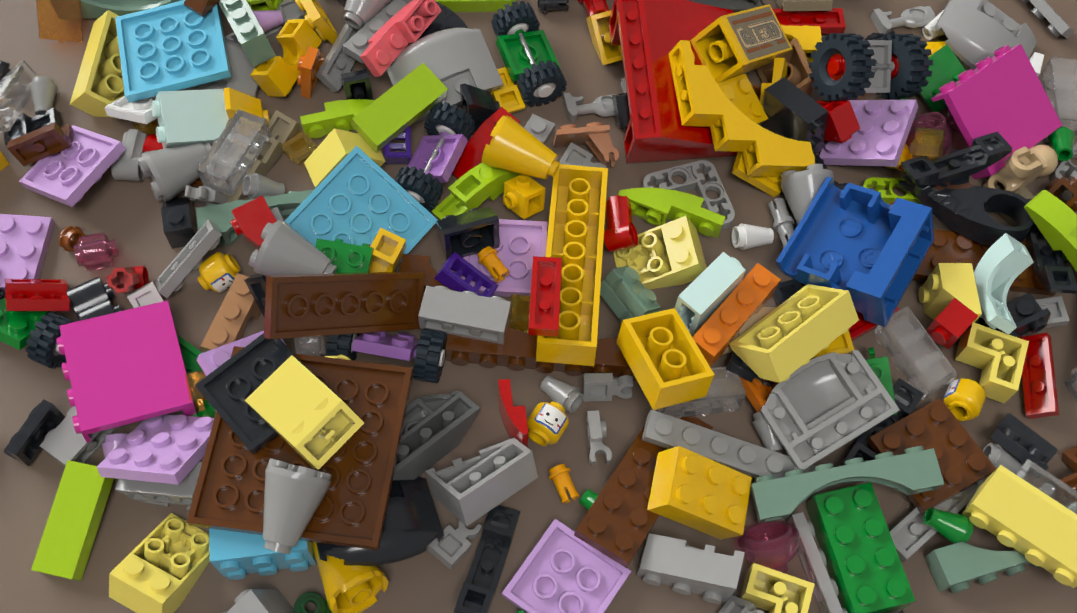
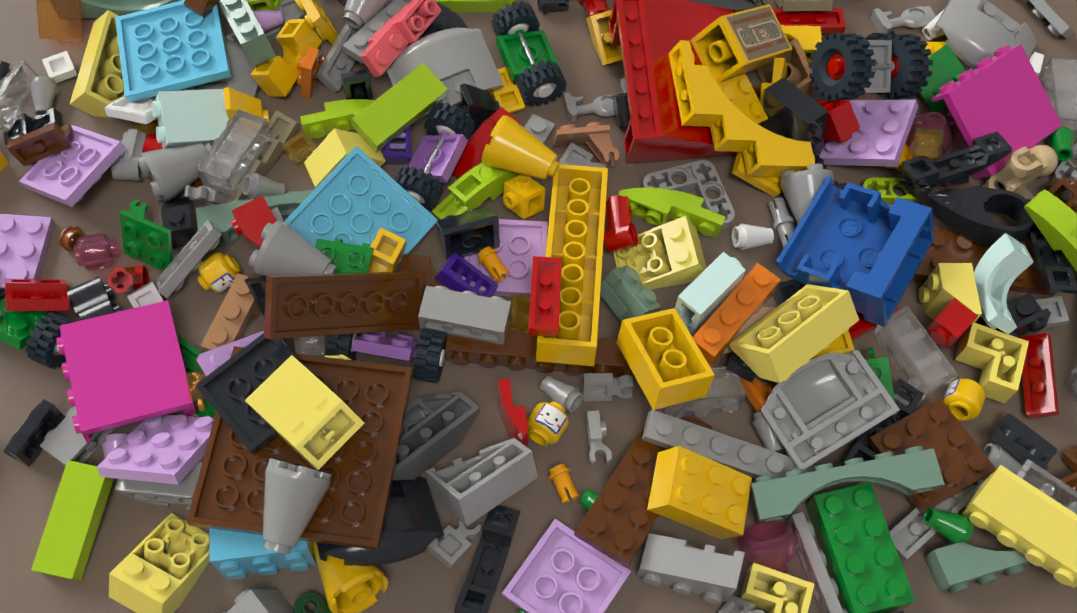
(59, 67): none -> white plate
(144, 238): none -> green plate

